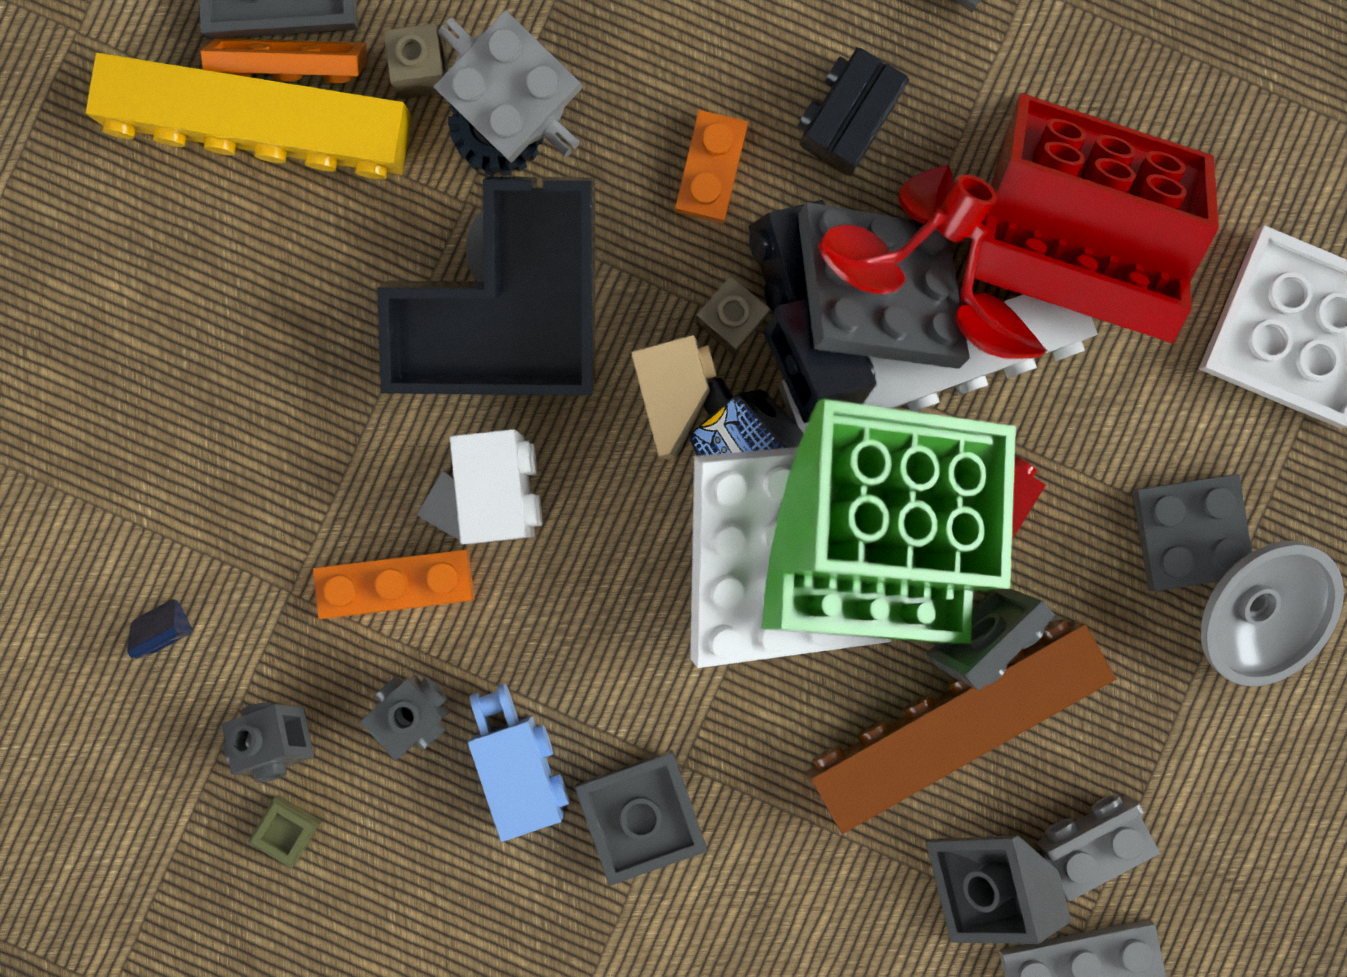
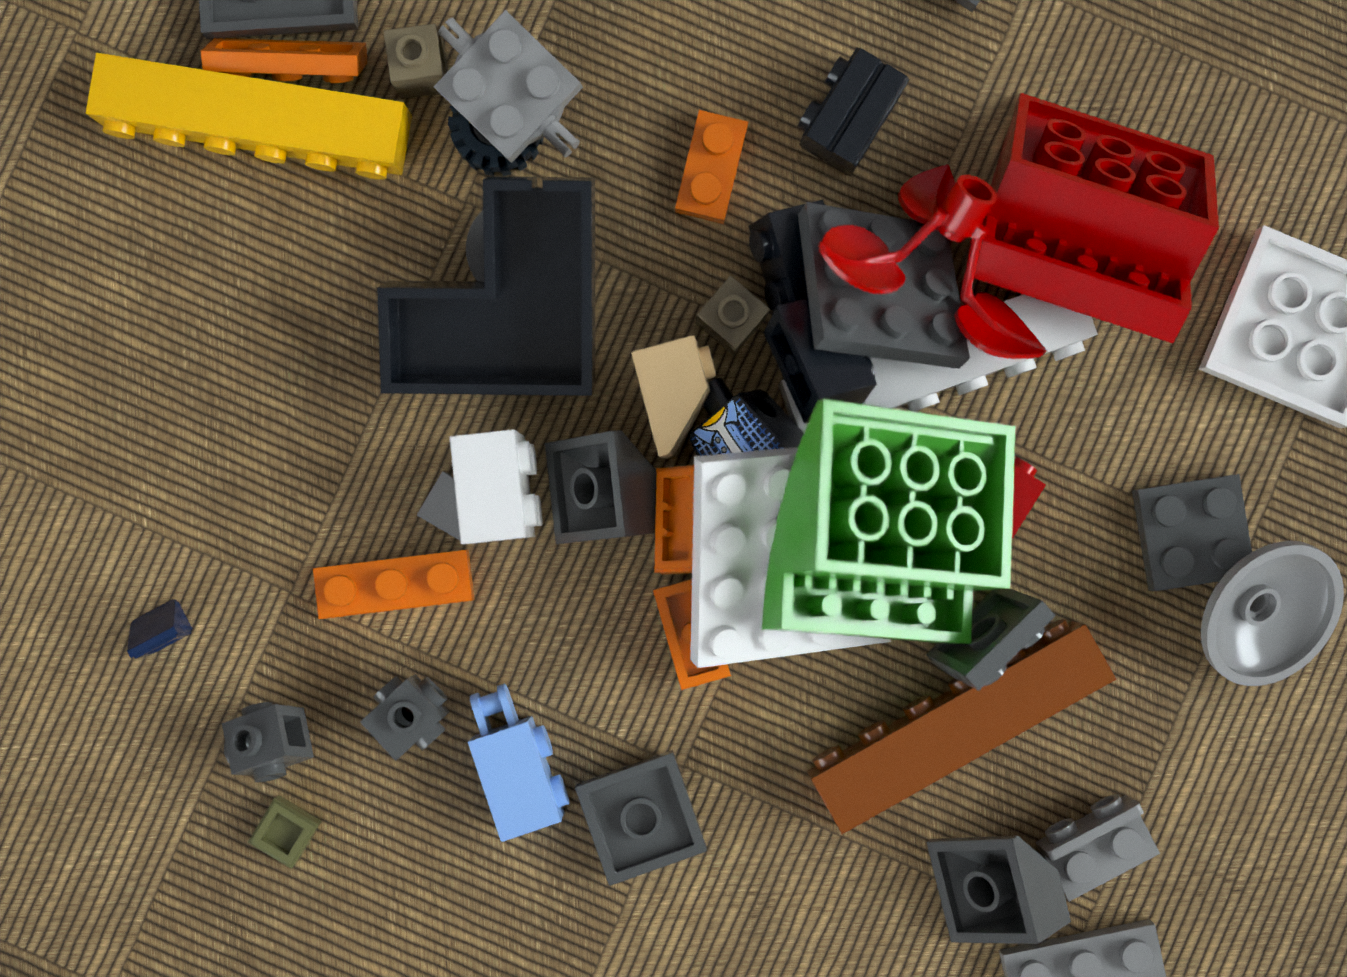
(600, 488): none -> dark grey slope
(674, 520): none -> orange plate
(675, 612): none -> orange plate

